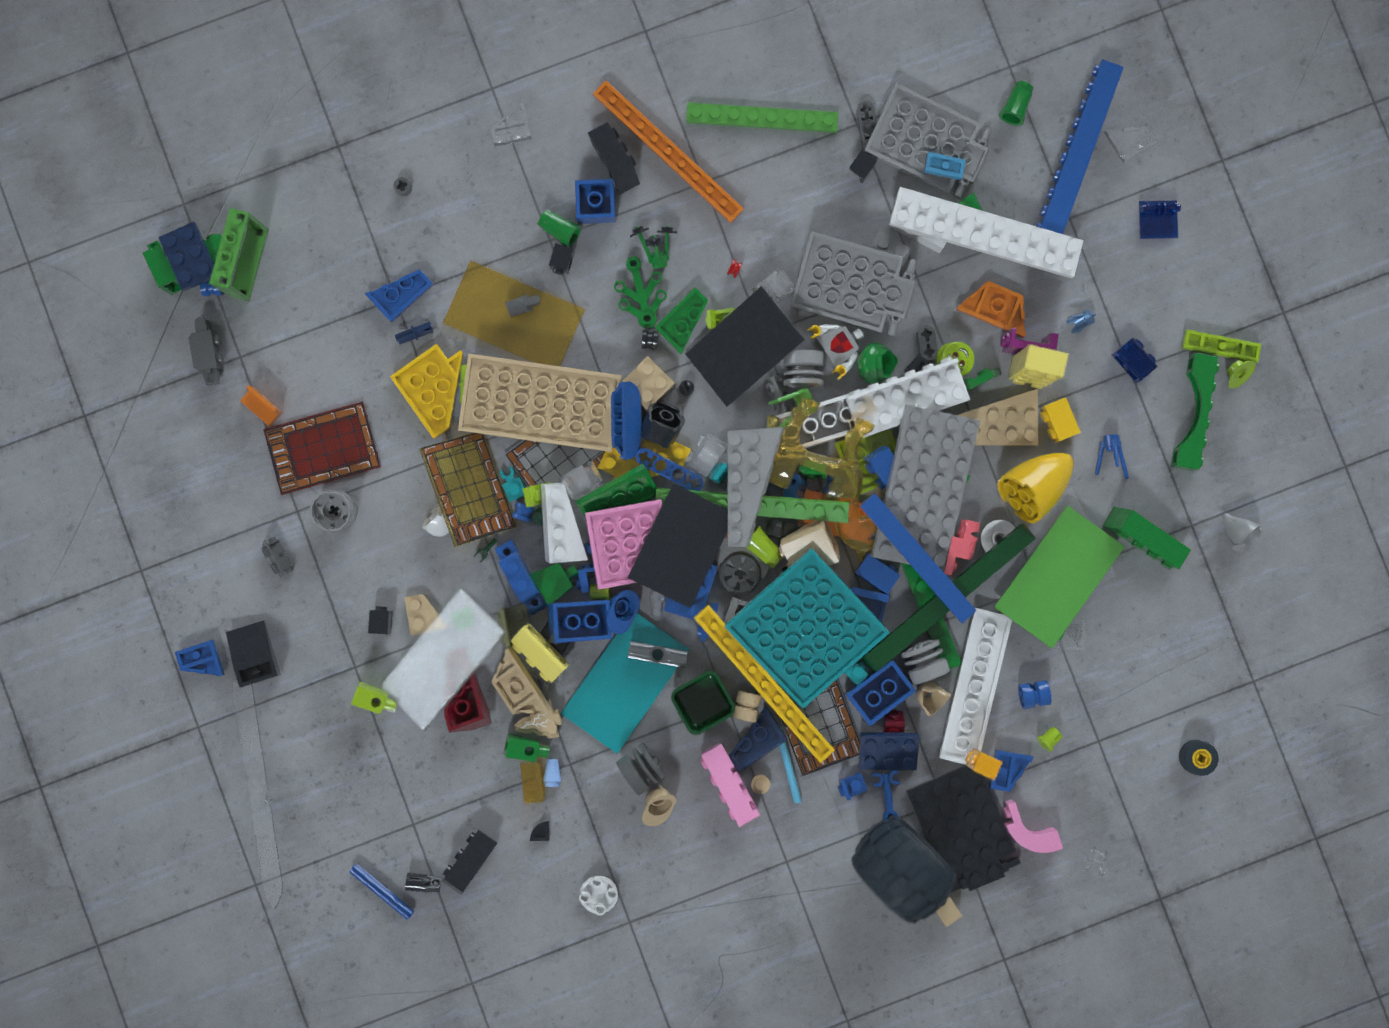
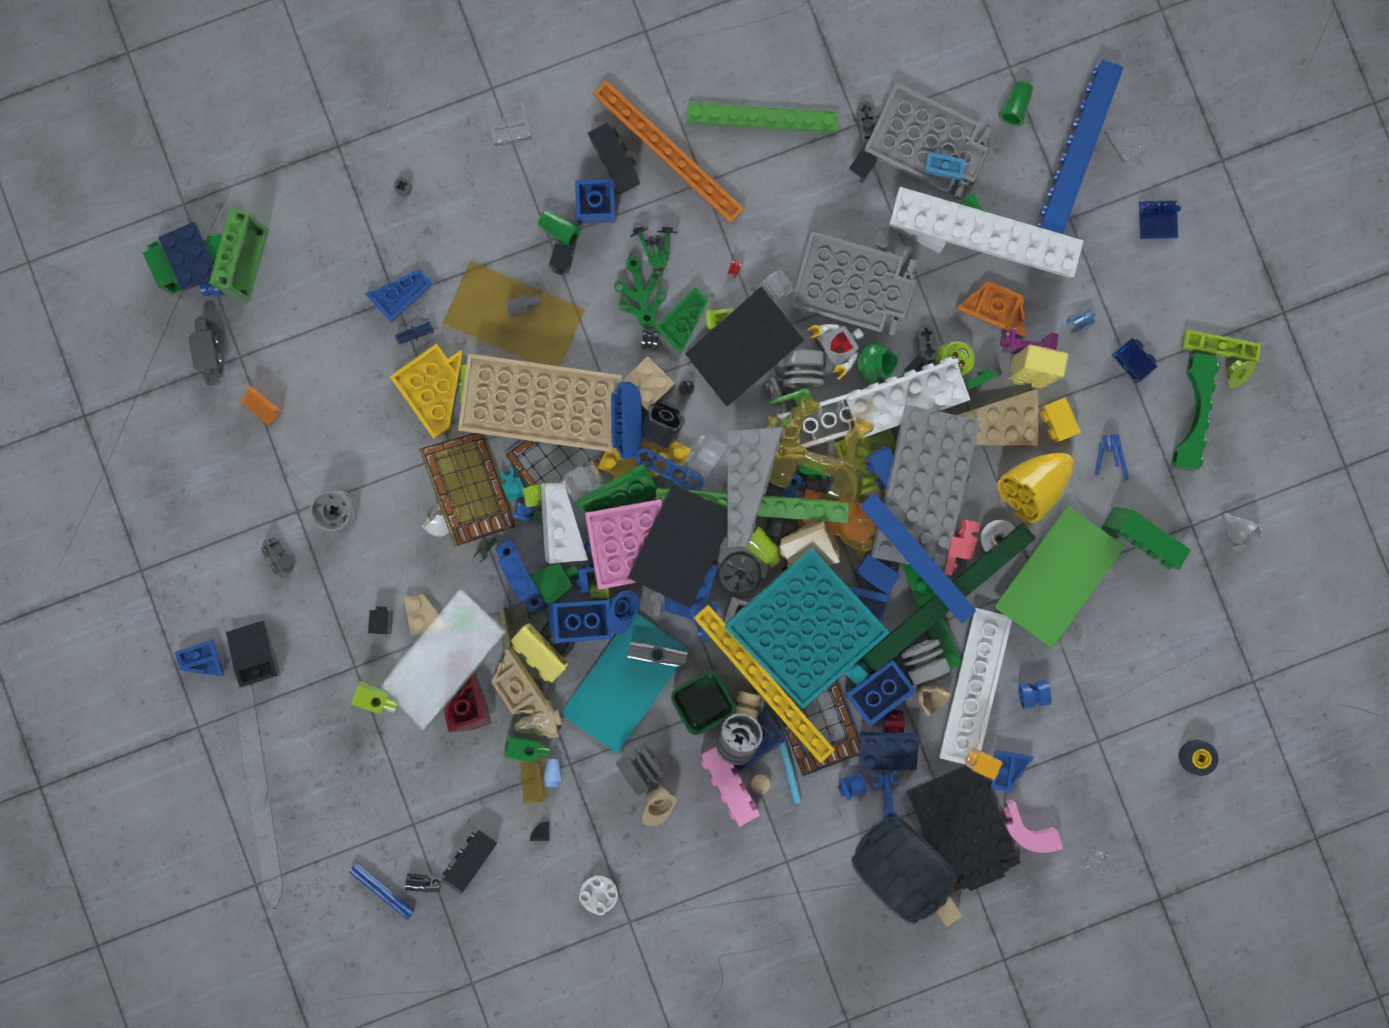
(322, 448): piece -> none
(719, 473): teal slope -> none
(738, 739): none -> dark grey wheel
(1049, 739): lime bush -> none

